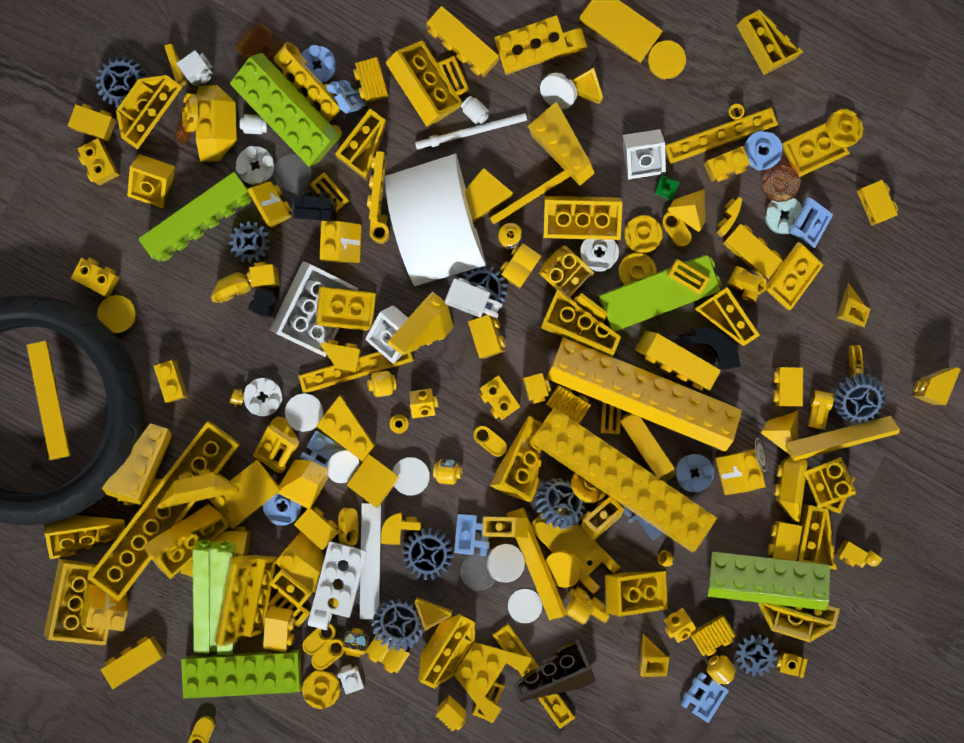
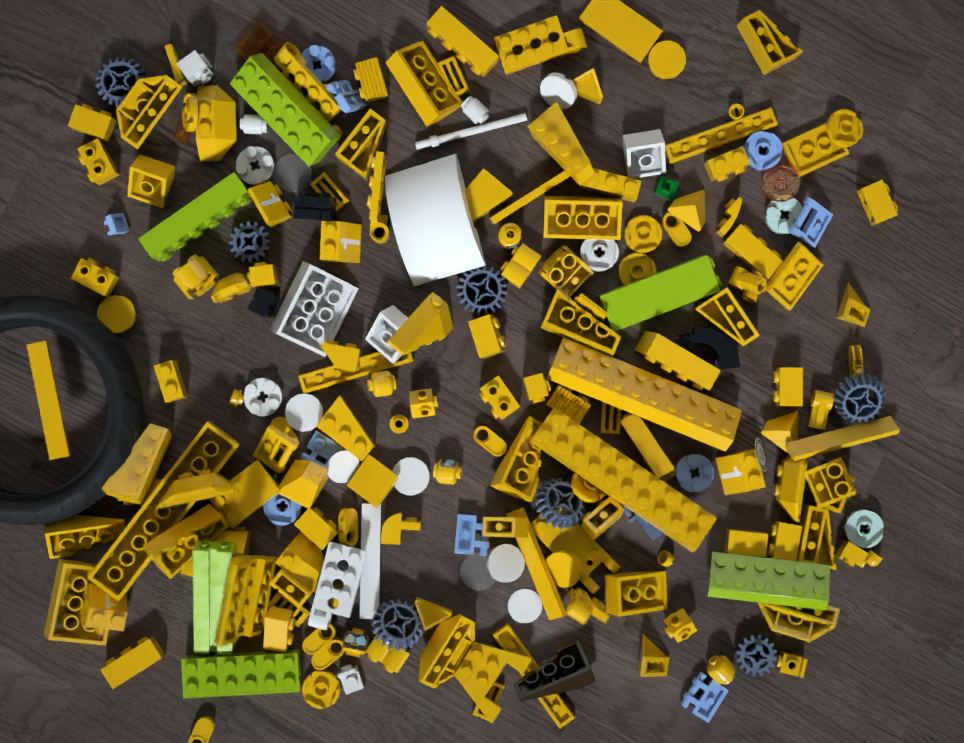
(117, 224): none -> light blue tile
(195, 276): none -> yellow brick
(345, 308): yellow tile -> none
(442, 545): sand blue gear -> none
(451, 713): yellow brick -> none
(471, 299): white brick -> none
(613, 185): none -> yellow brick
(674, 269): yellow tile -> none
(713, 635): yellow brick -> none
(746, 542): none -> yellow brick
(852, 527): none -> light aqua plate
(936, 386): yellow slope -> none

